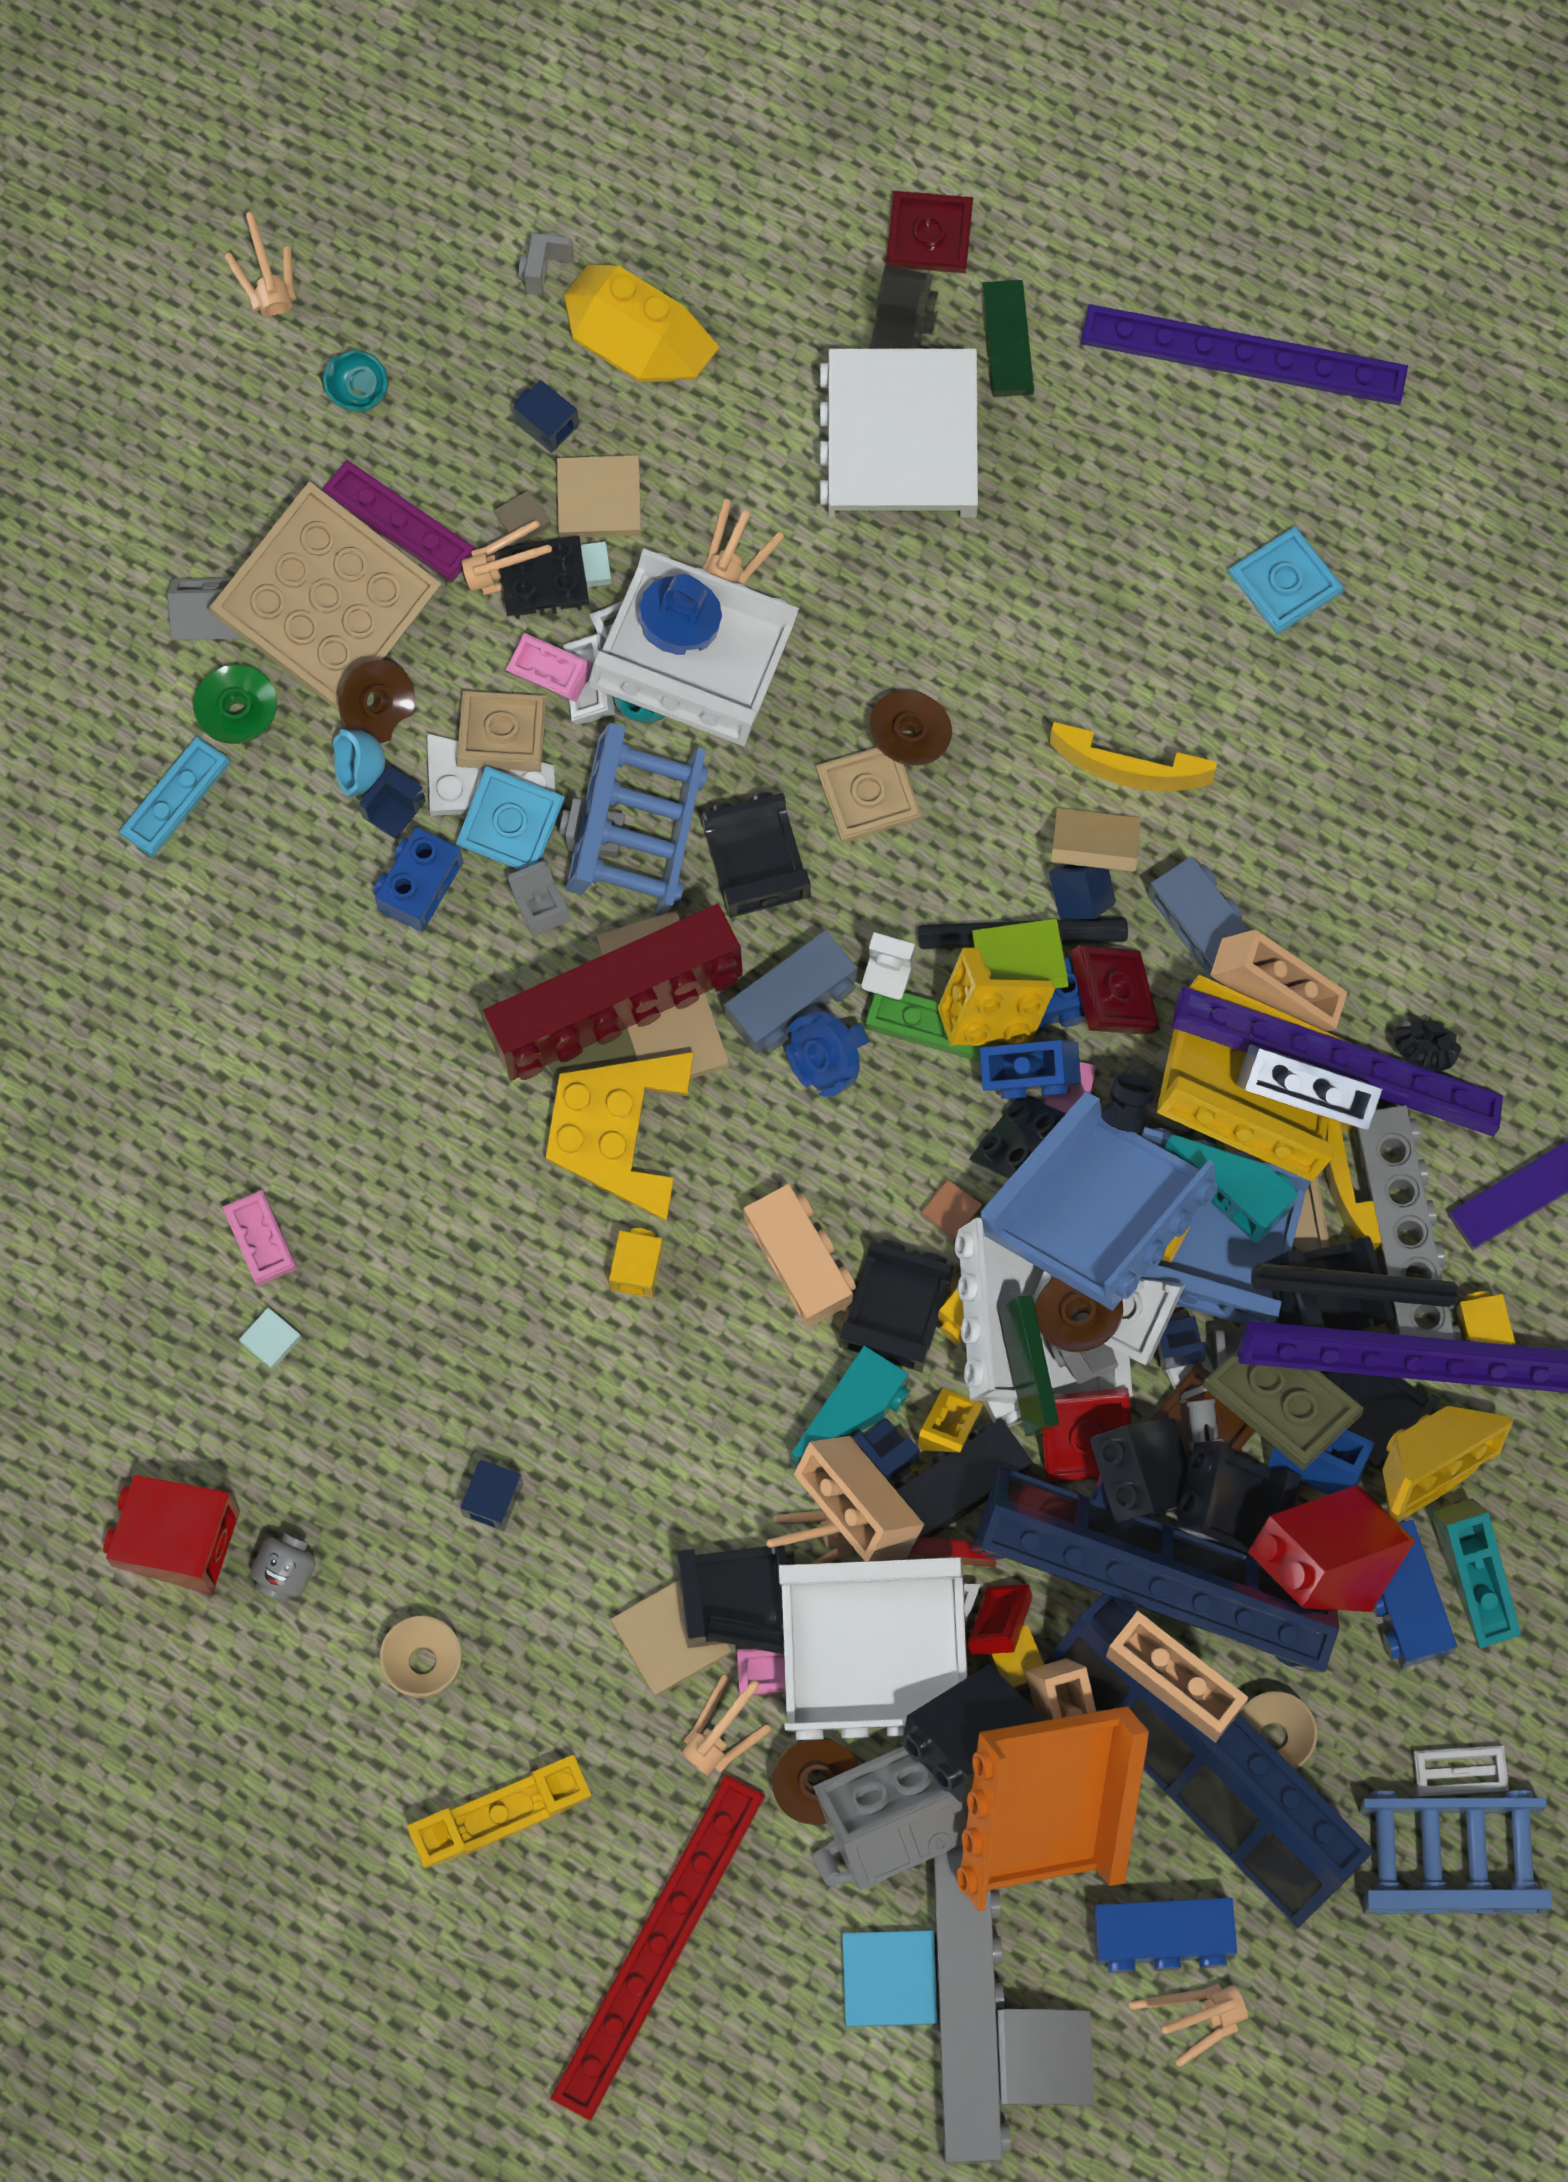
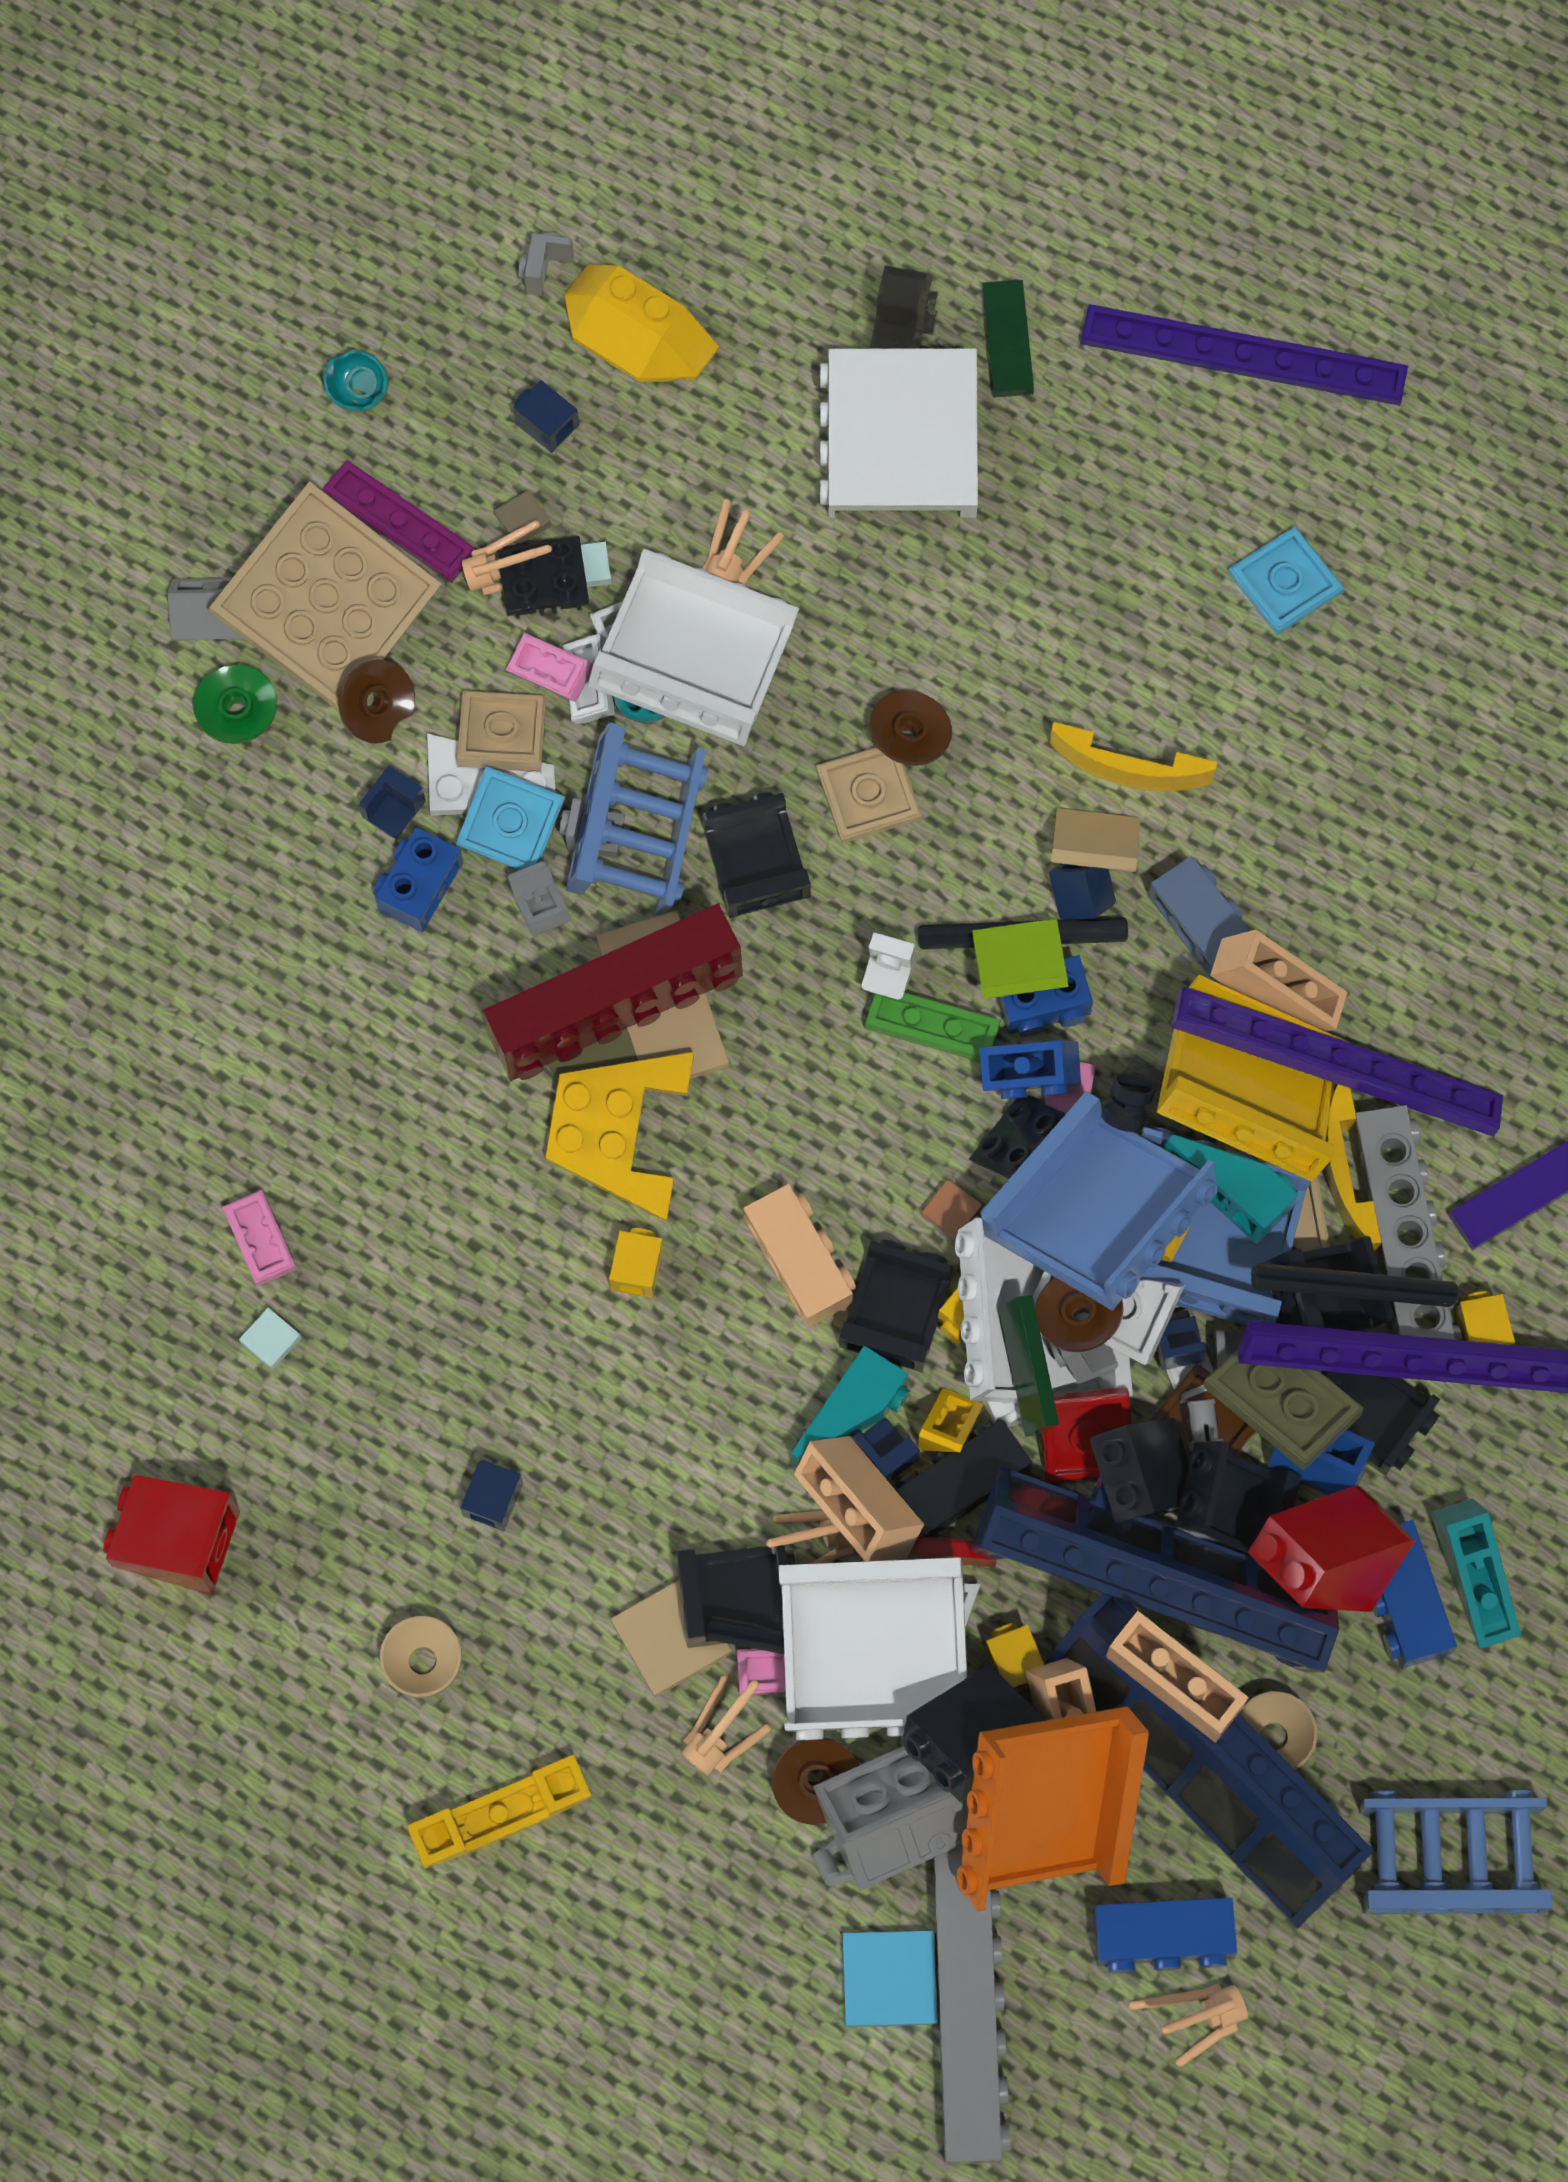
(174, 797): medium azure tile -> none
(271, 294): light nougat plant -> none
(283, 1567): light grey head -> none
(368, 761): medium azure helmet -> none
(599, 496): tan tile -> none
(657, 1948): red tile -> none
(679, 614): blue tile -> none
(790, 990): sand blue brick -> none
(825, 1052): blue tile -> none
(929, 232): dark red tile -> none
(990, 1010): yellow bracket -> none
(1000, 1619): red tile -> none
(1045, 2057): light grey slope -> none
(1114, 990): dark red tile -> none
(1309, 1087): brick -> none
(1422, 1052): black gear -> none
(1422, 1774): white tile -> none
(1439, 1456): yellow wedge -> none

